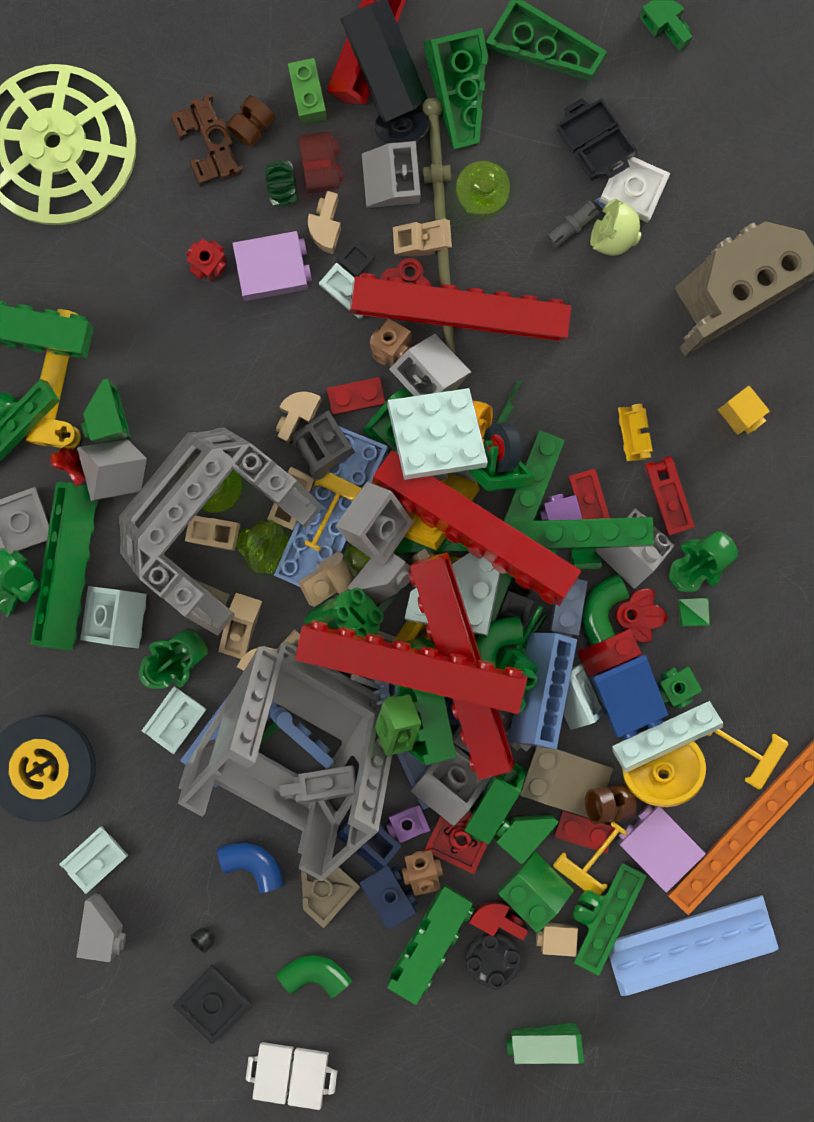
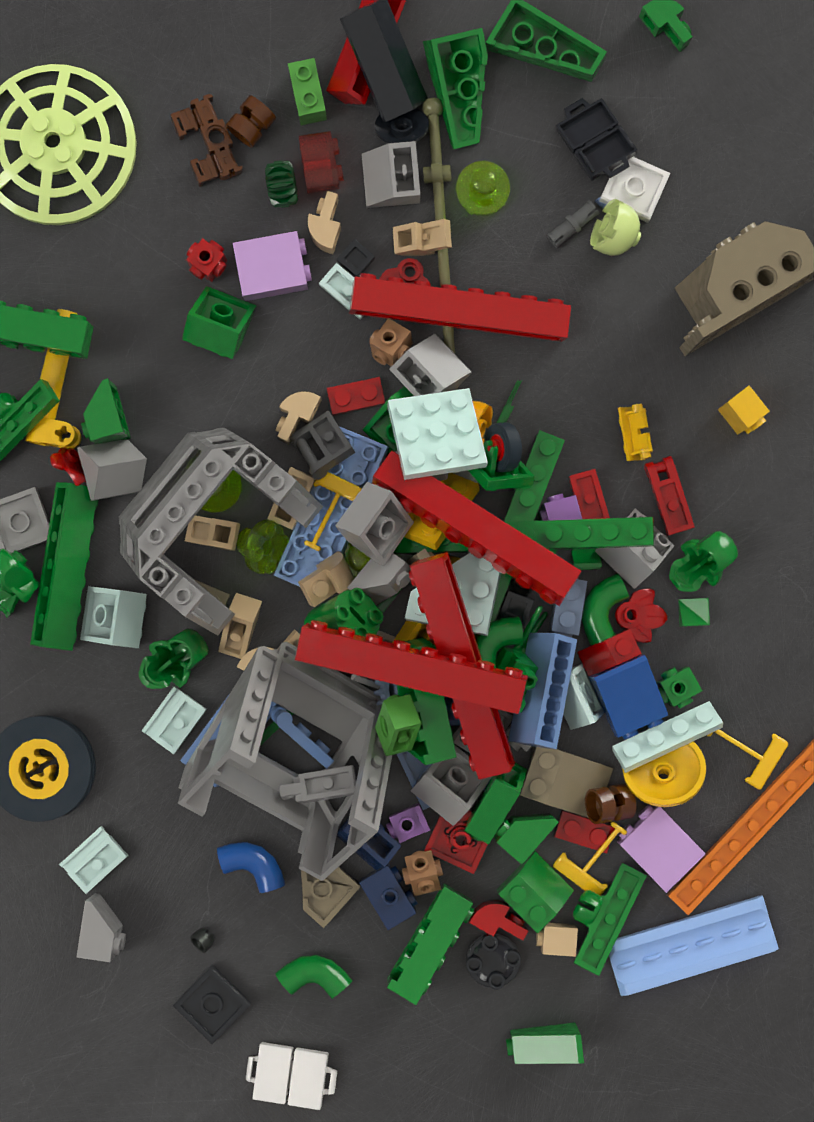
(218, 322): none -> green slope

